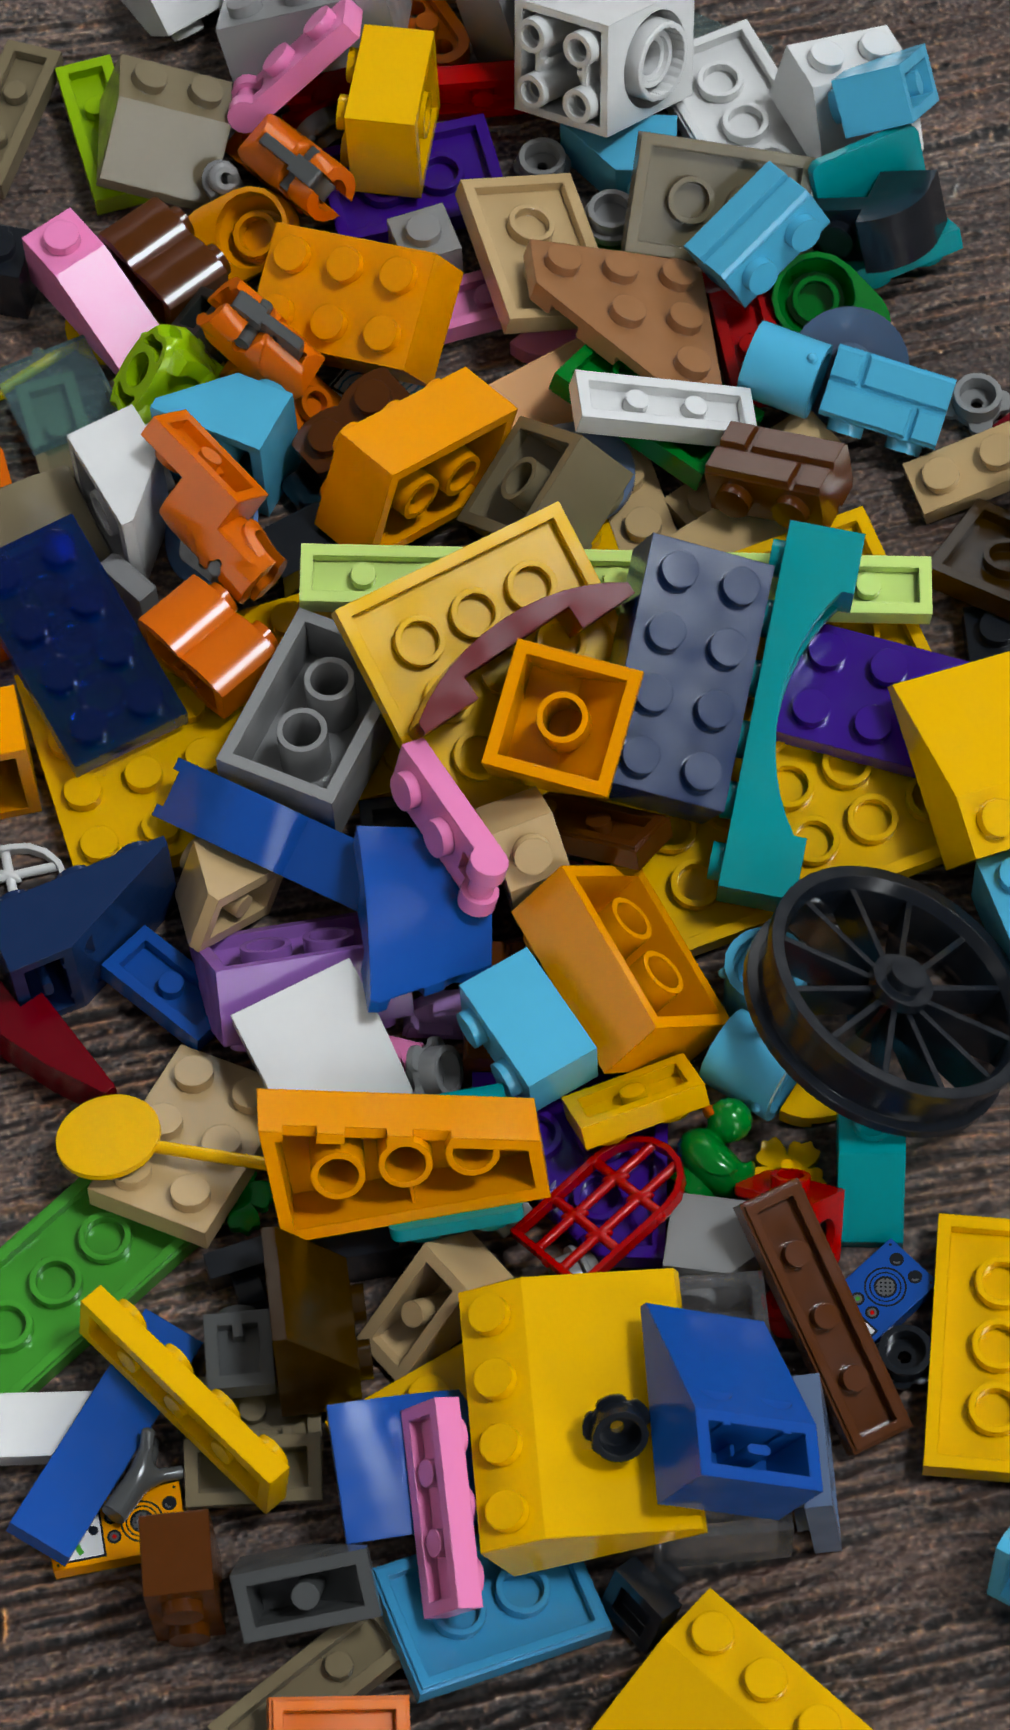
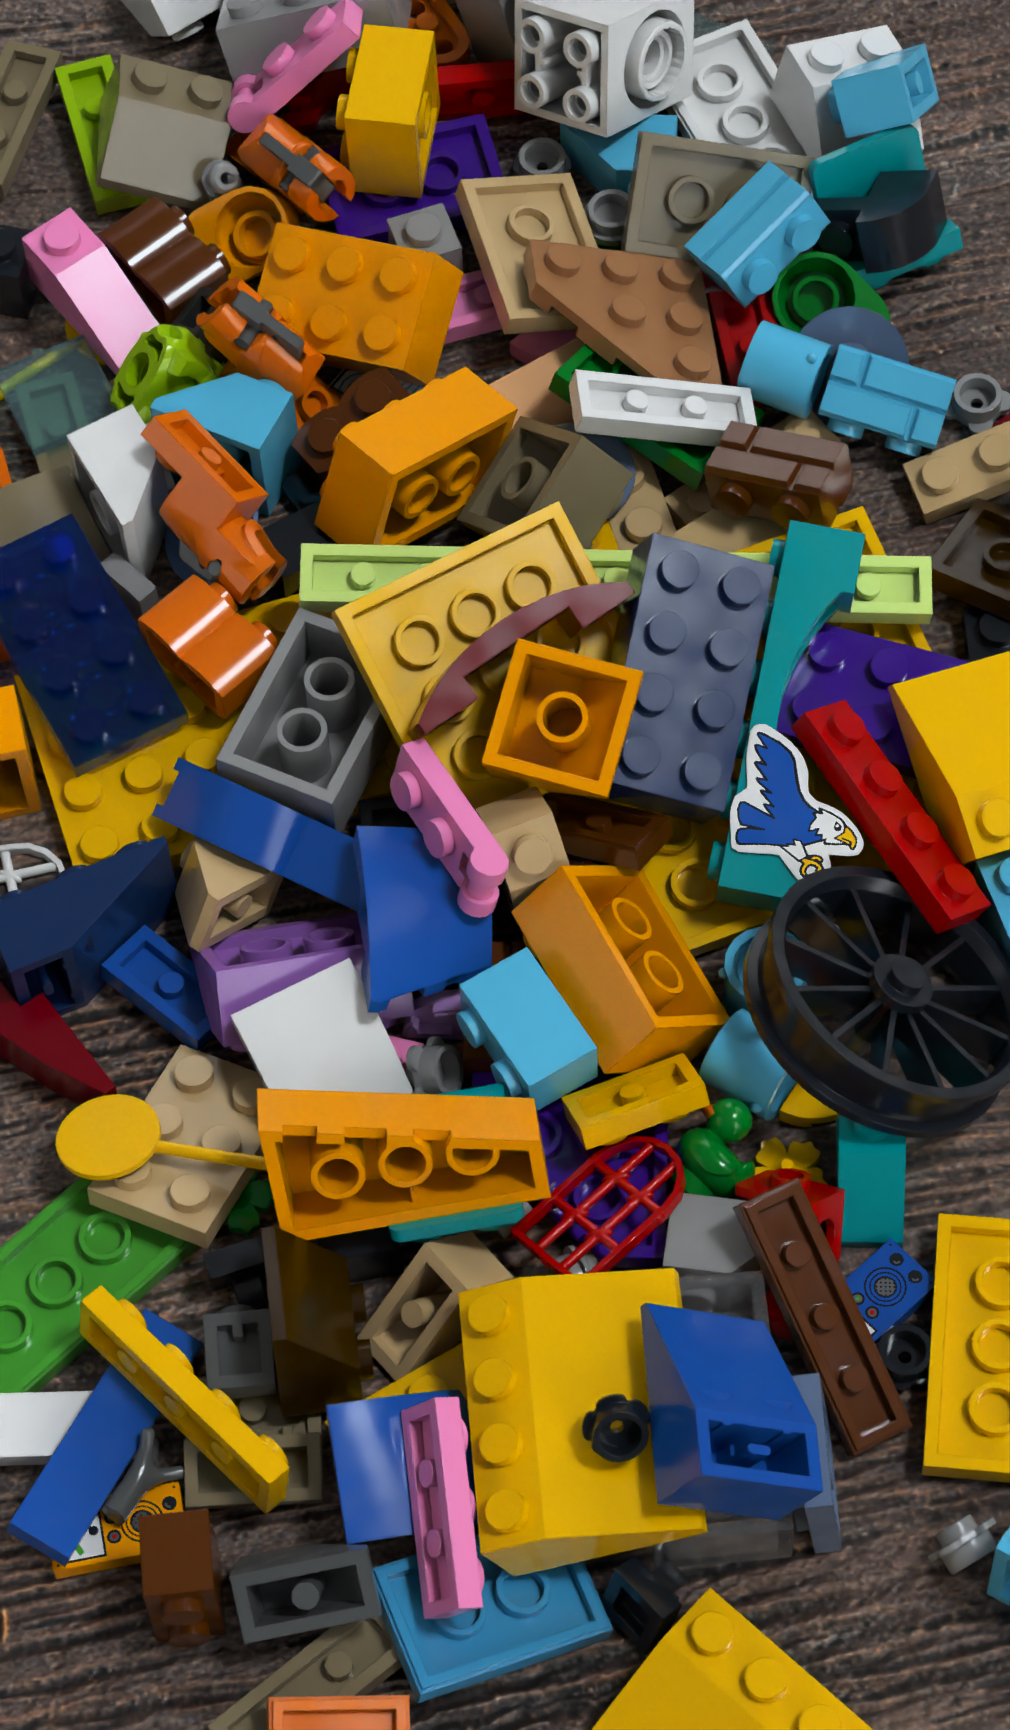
(321, 128): dark grey plate -> none
(781, 815): none -> sticker
(891, 816): none -> red plate
(964, 1543): none -> light grey plate

